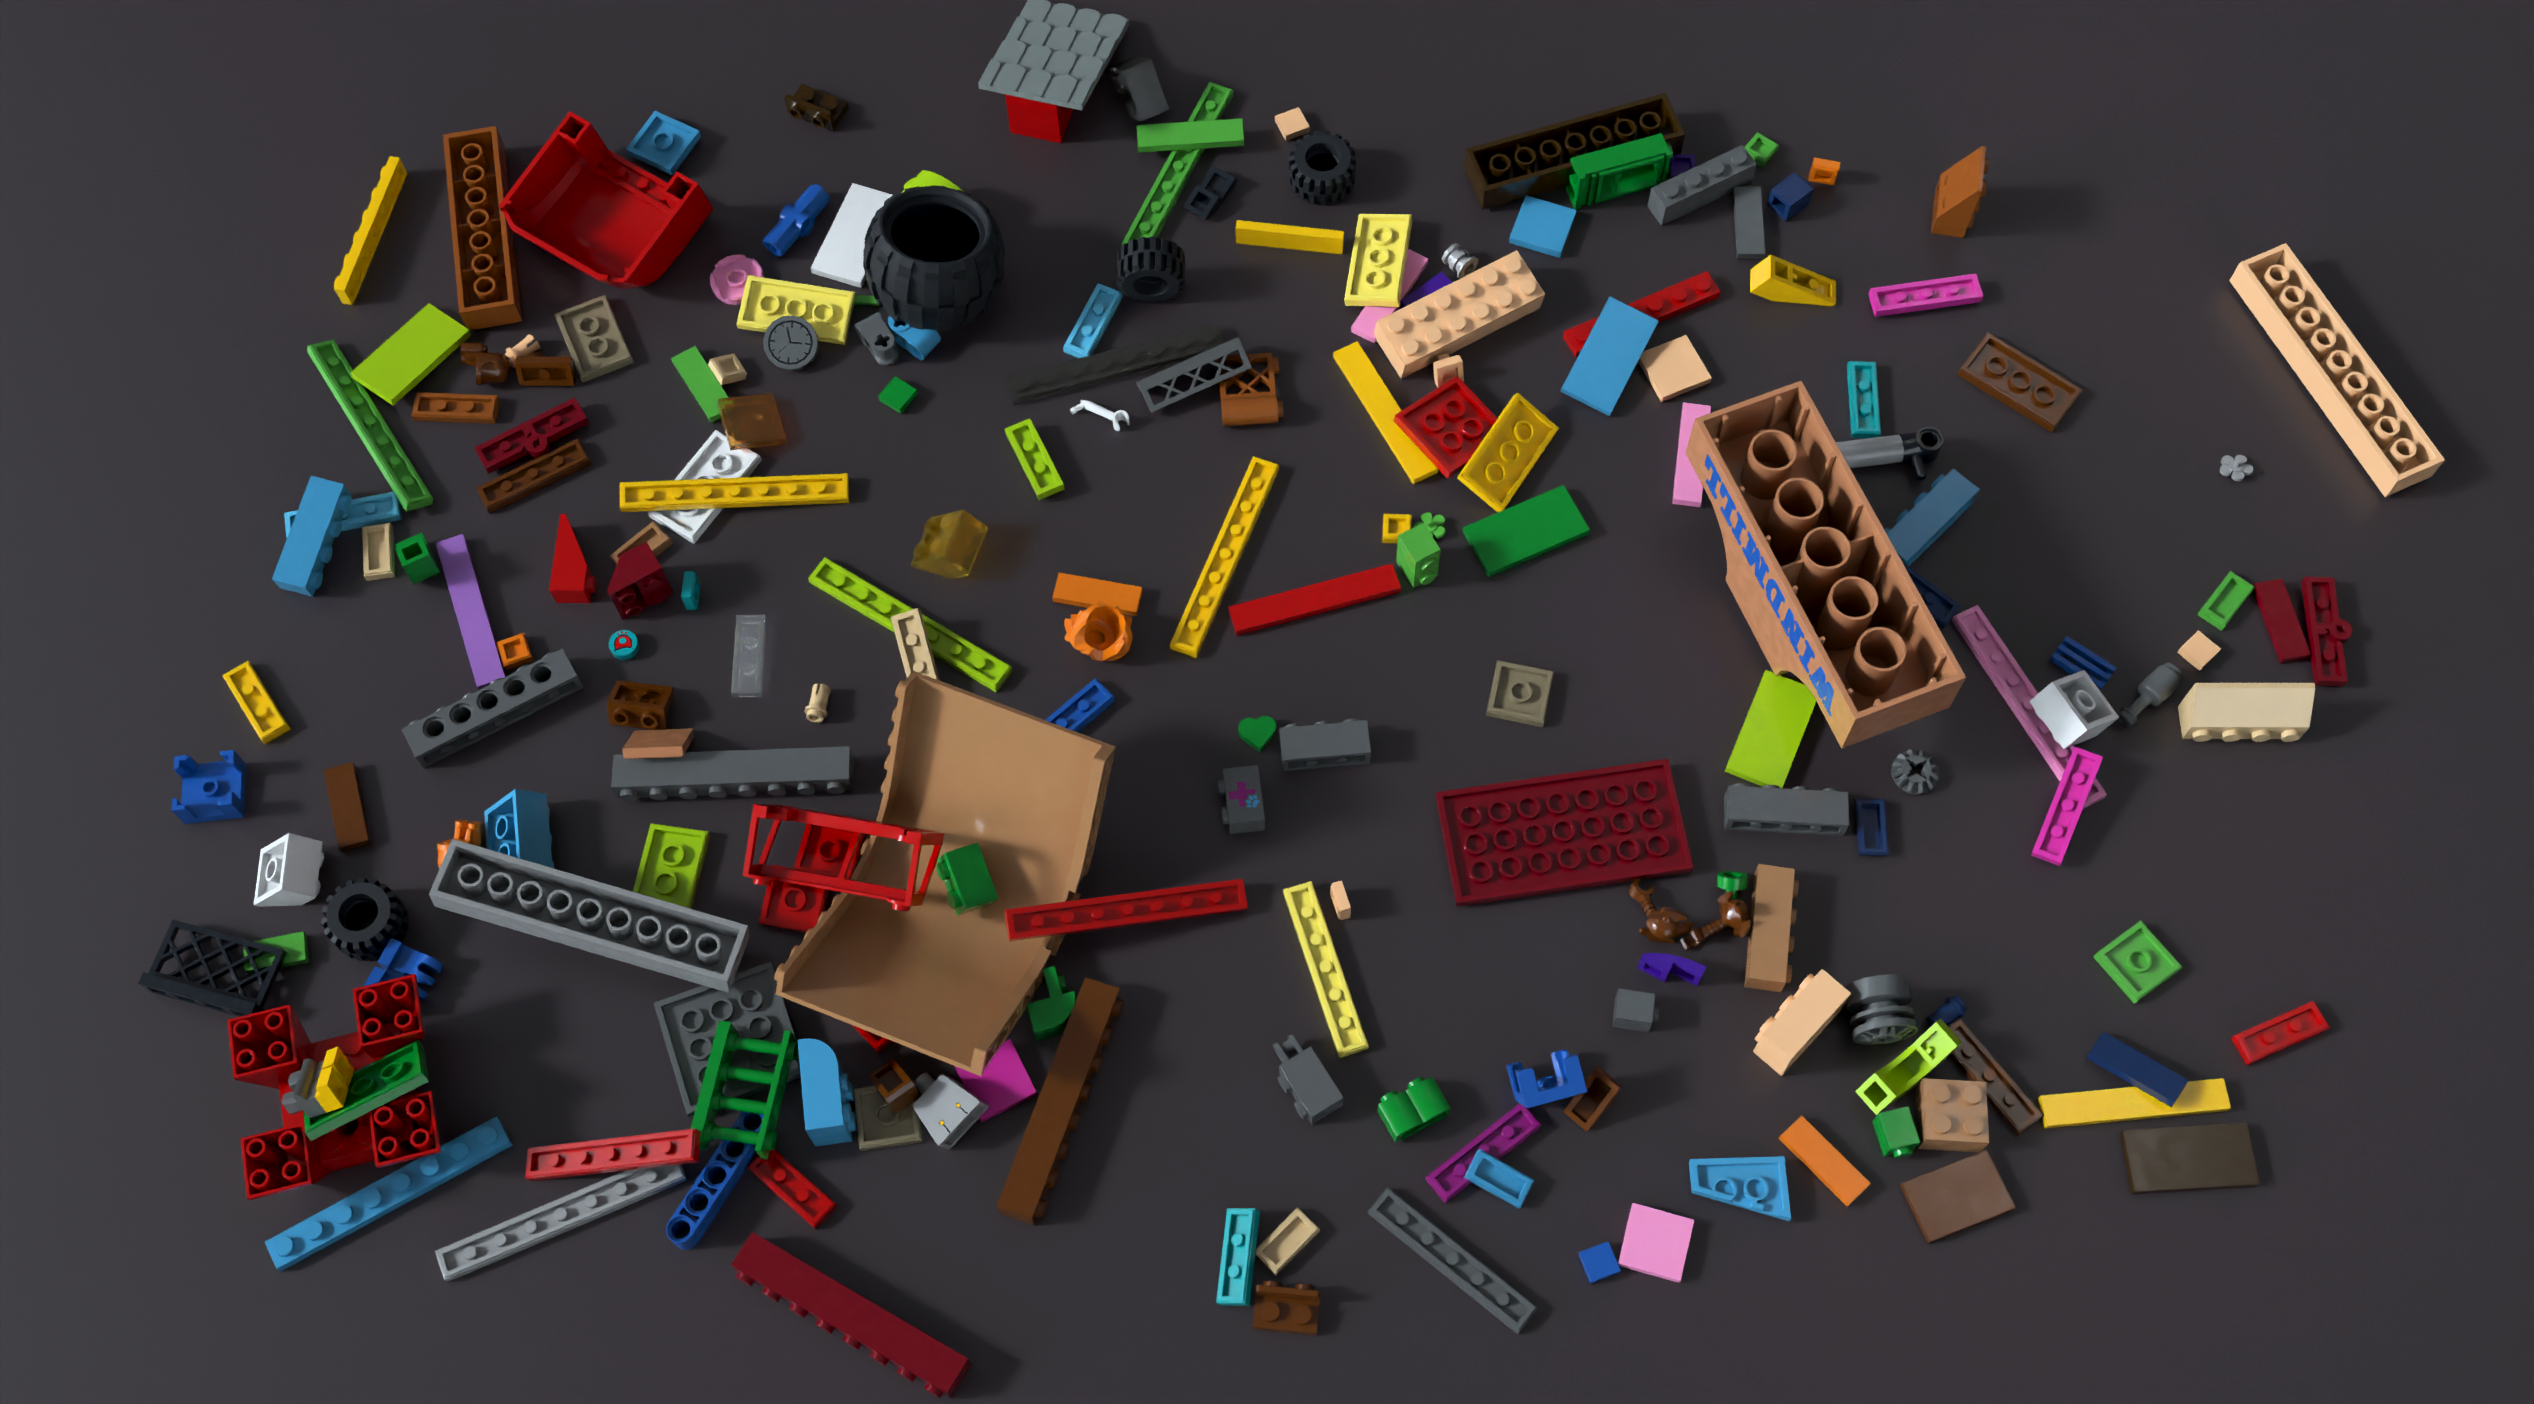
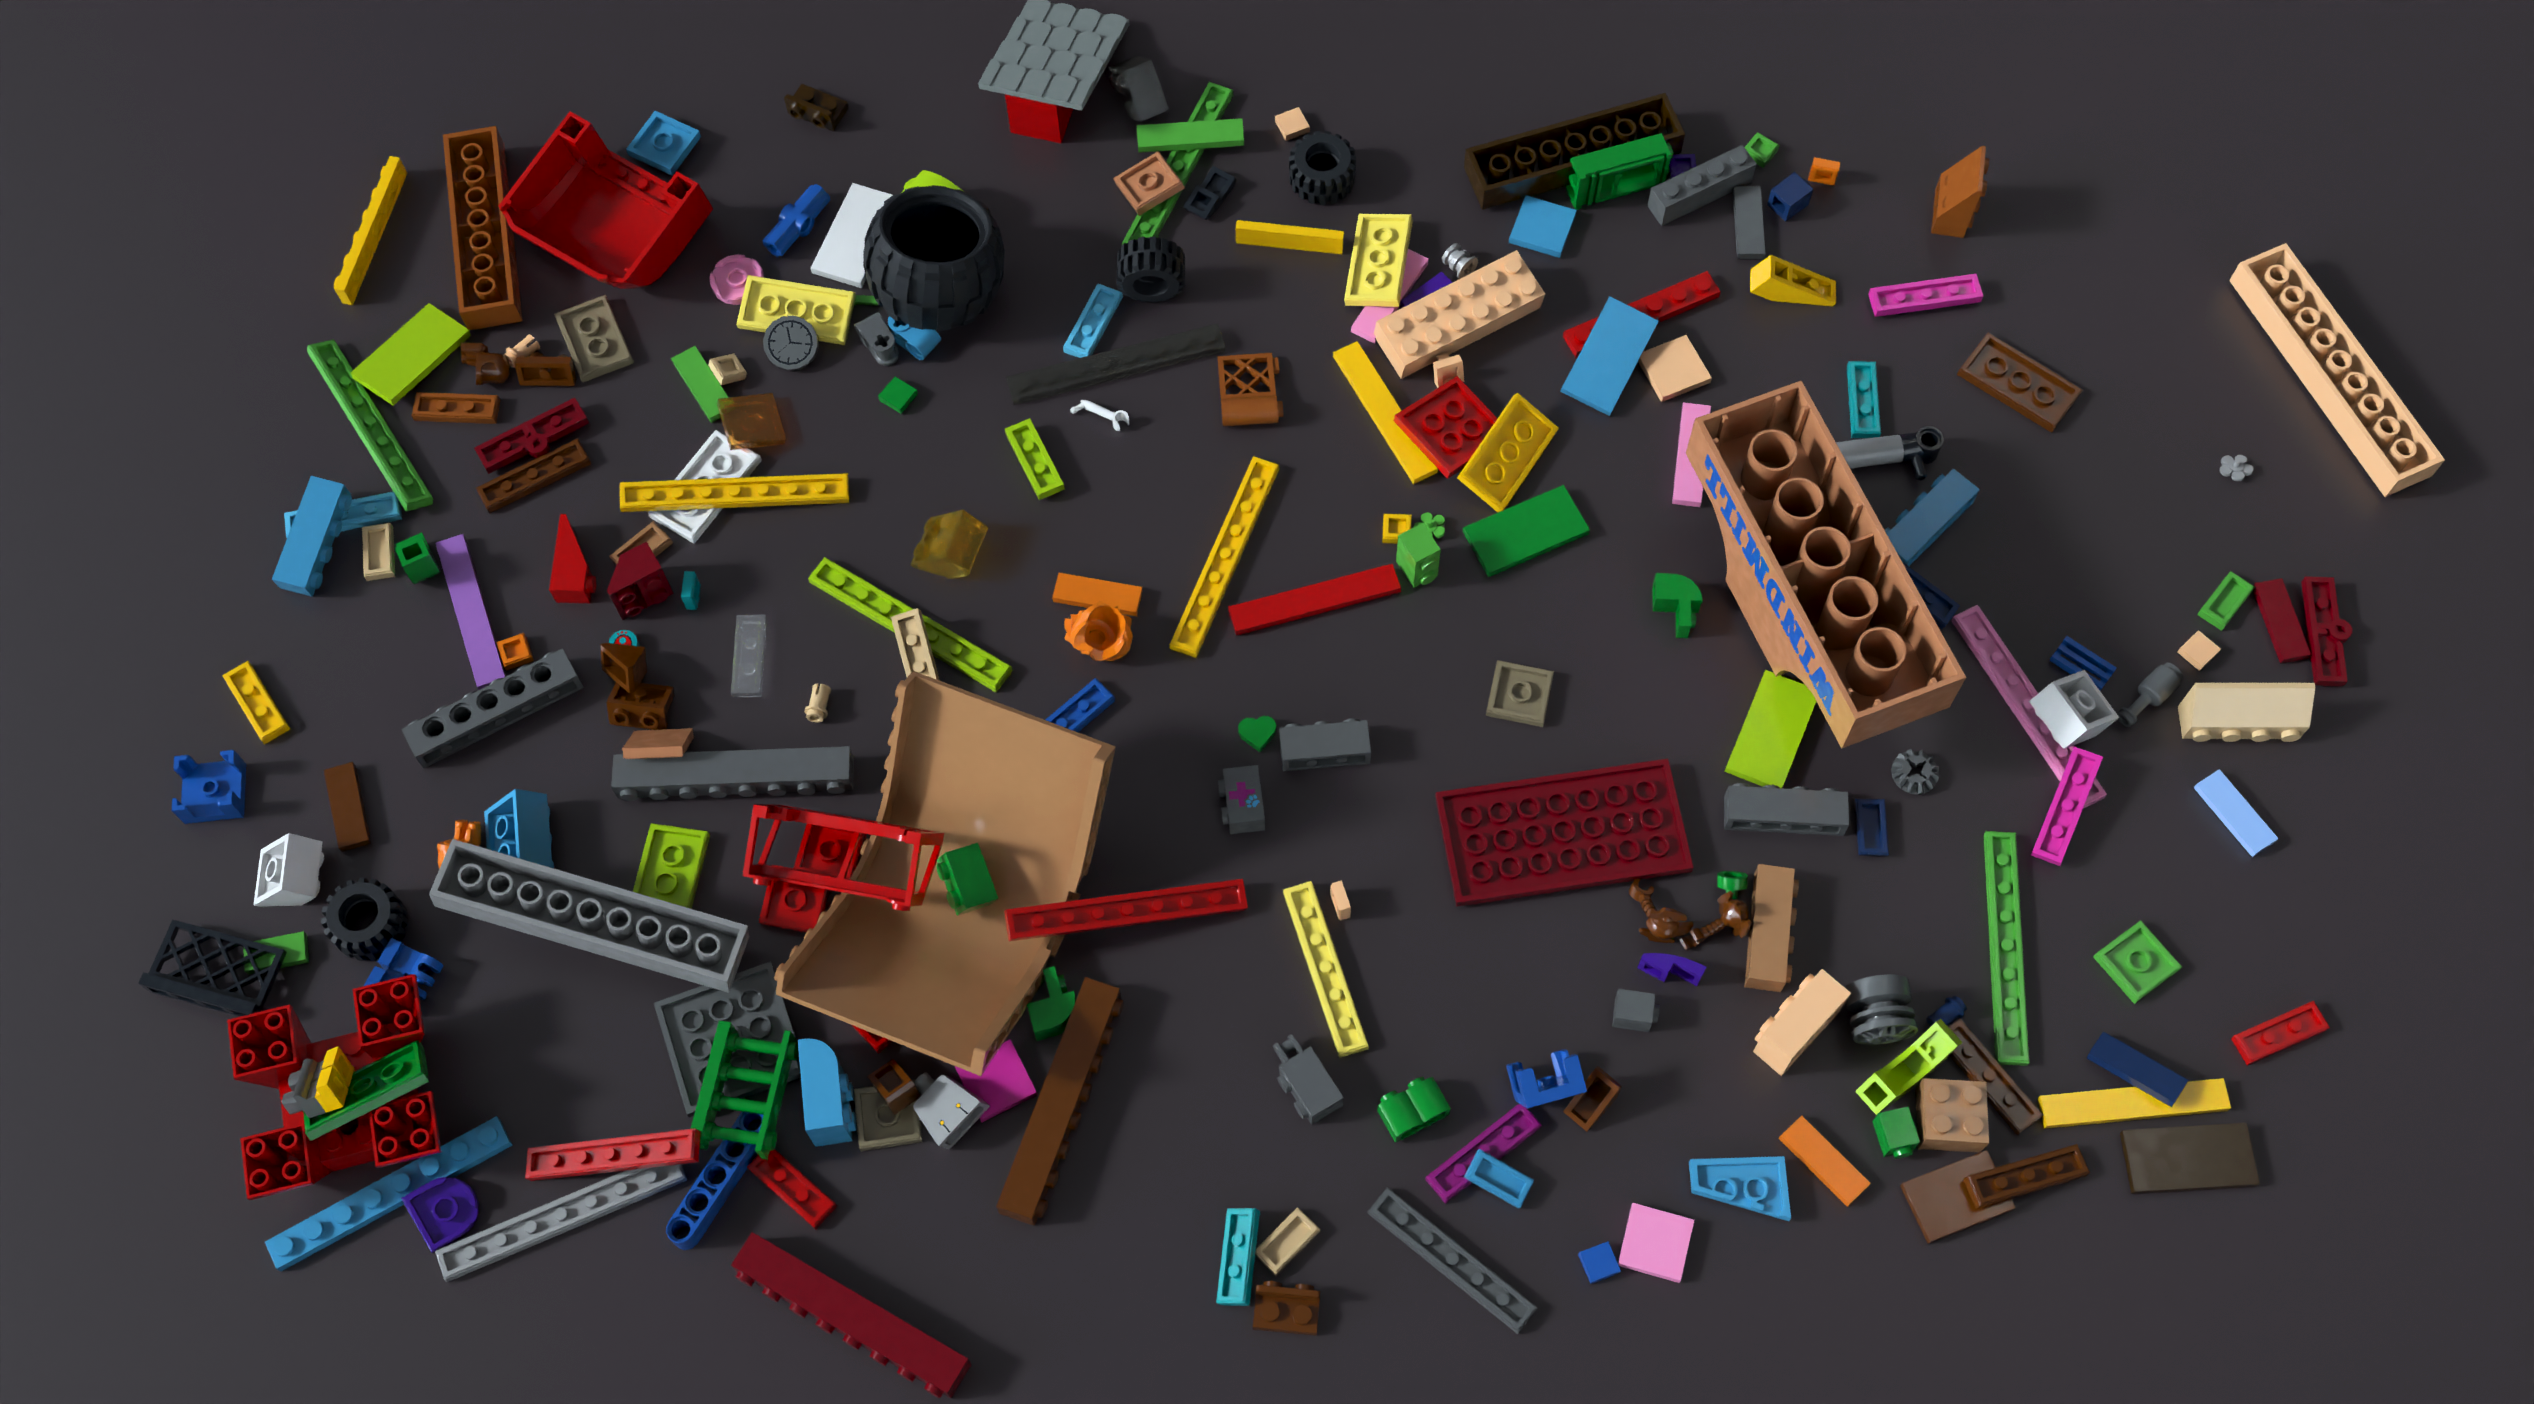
(443, 1210): none -> dark purple tile
(624, 664): none -> reddish brown slope
(1148, 183): none -> nougat tile
(1188, 365): dark grey fence -> none
(1677, 595): none -> green brick
(2006, 949): none -> bright green tile
(2026, 1176): none -> reddish brown tile
(2235, 813): none -> light blue tile

